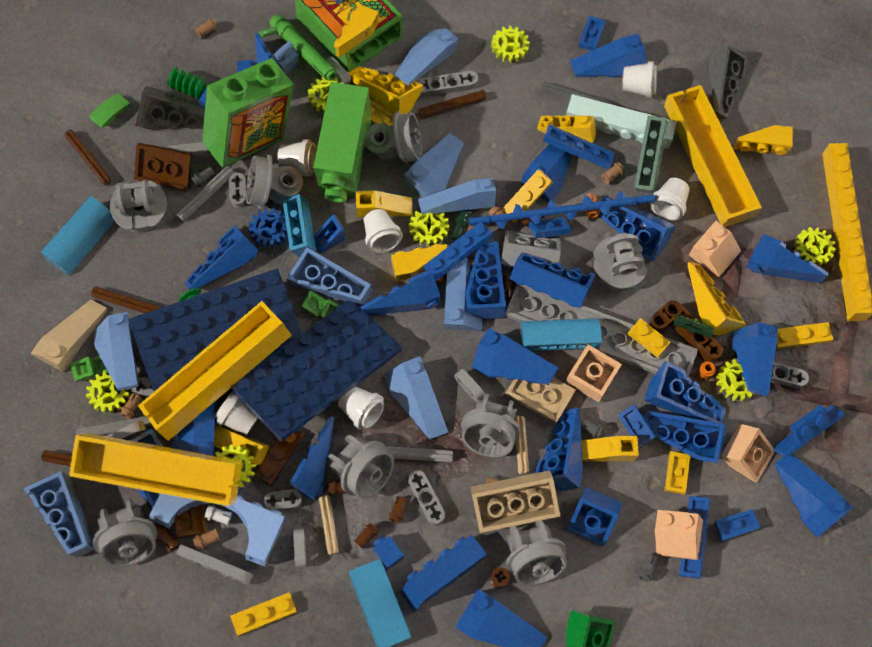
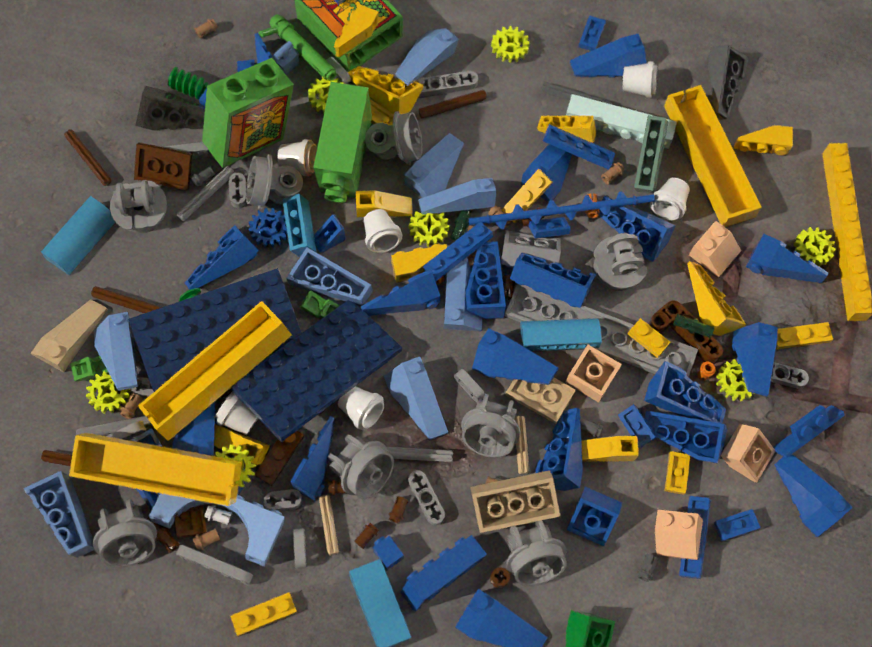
(108, 110): bright green slope -> none

